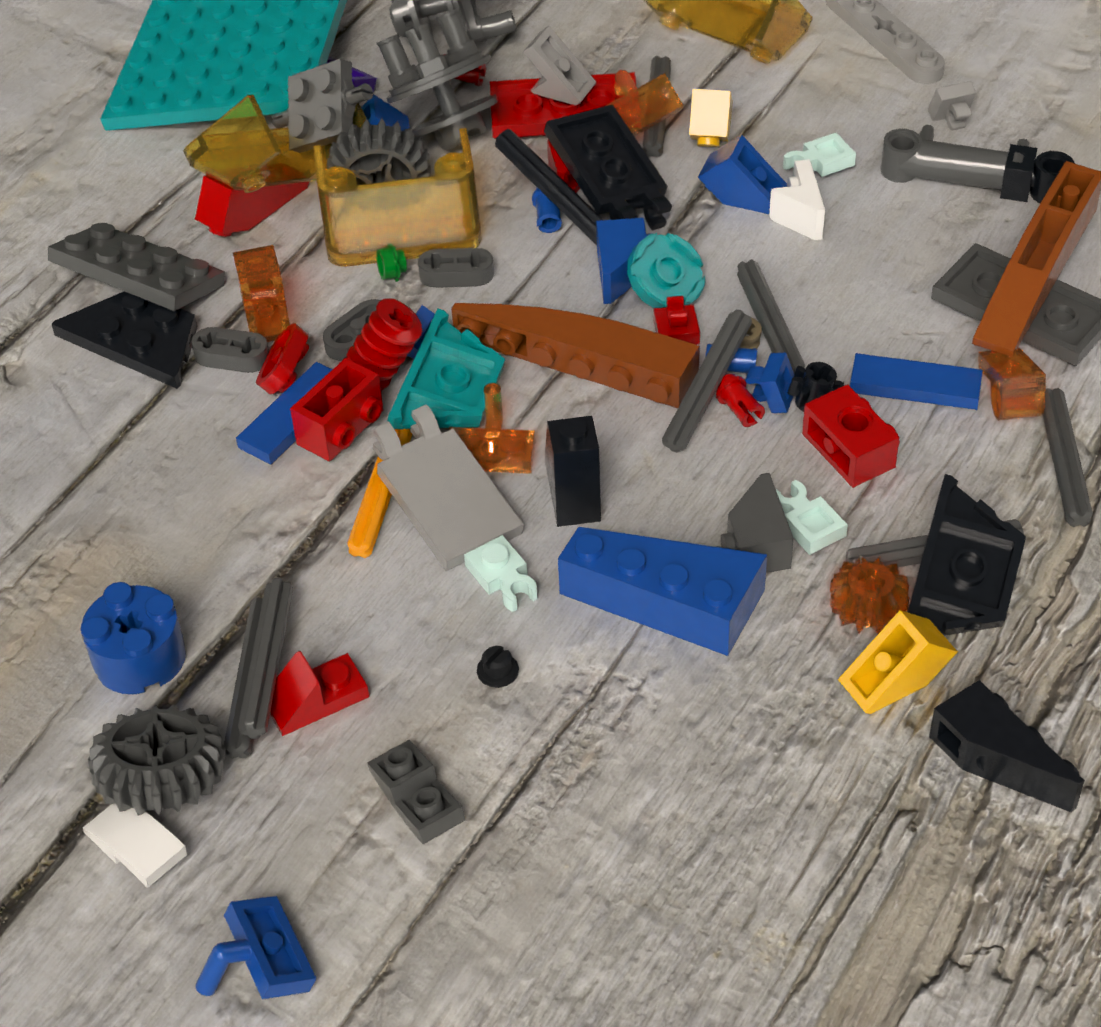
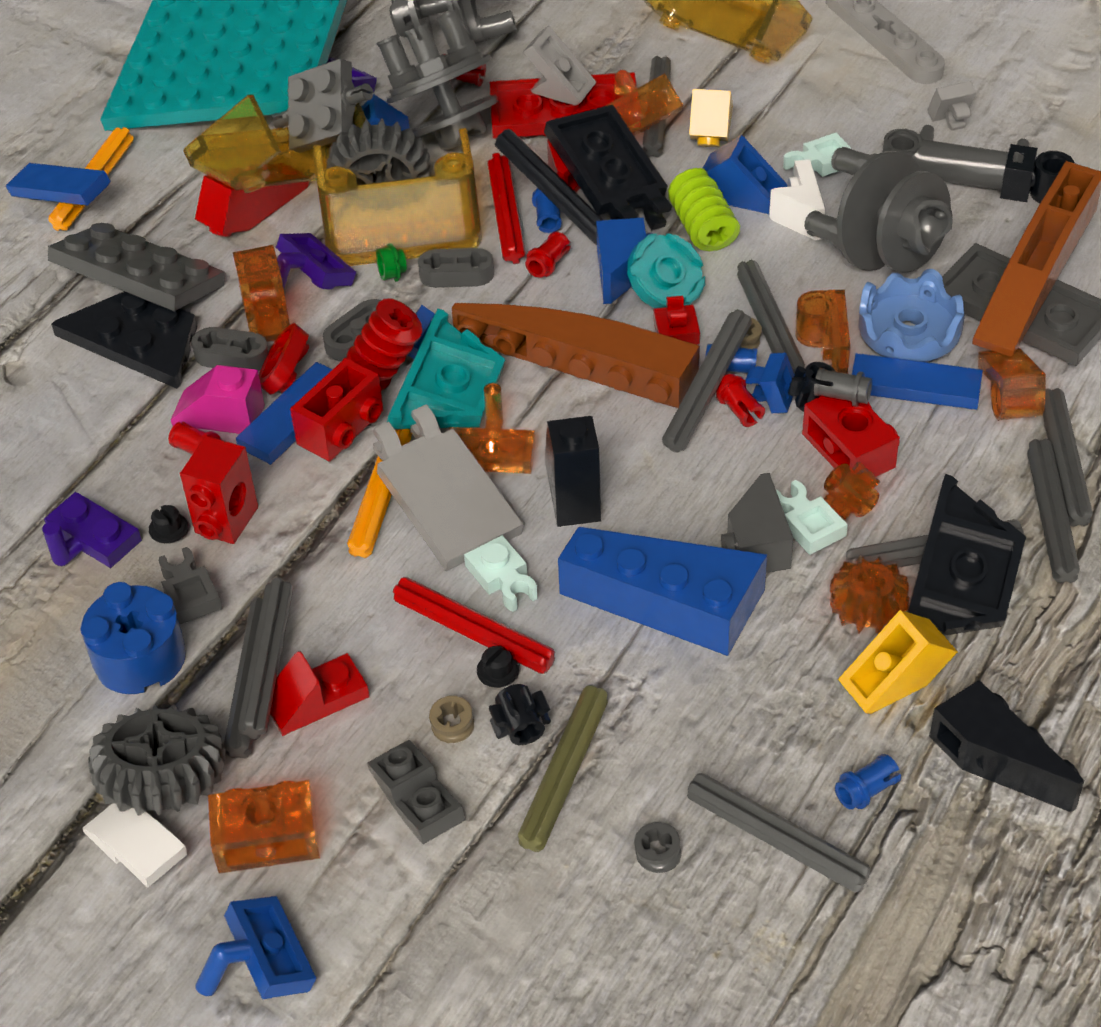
(58, 183): none -> blue tile
(88, 528): none -> dark purple plate
(104, 160): none -> light orange axle
(167, 525): none -> black piece
(188, 437): none -> red pin
(189, 588): none -> dark grey plate
(219, 490): none -> red brick
(221, 400): none -> dark pink slope
(244, 844): none -> clear orange brick
(314, 259): none -> dark purple plate
(456, 706): none -> dark tan bush
(473, 624): none -> red axle
(506, 208): none -> red axle
(519, 714): none -> black gear
(542, 260): none -> red pin
(562, 769): none -> olive axle
(667, 837): none -> dark grey bush
(703, 210): none -> lime piece
(779, 832): none -> dark grey axle
(824, 325): none -> clear orange plate
(845, 386): none -> dark grey pin
(851, 490): none -> clear orange gear
(858, 787): none -> blue pin
(887, 212): none -> dark grey piece
(923, 302): none -> medium blue plate
(1053, 511): none -> dark grey axle

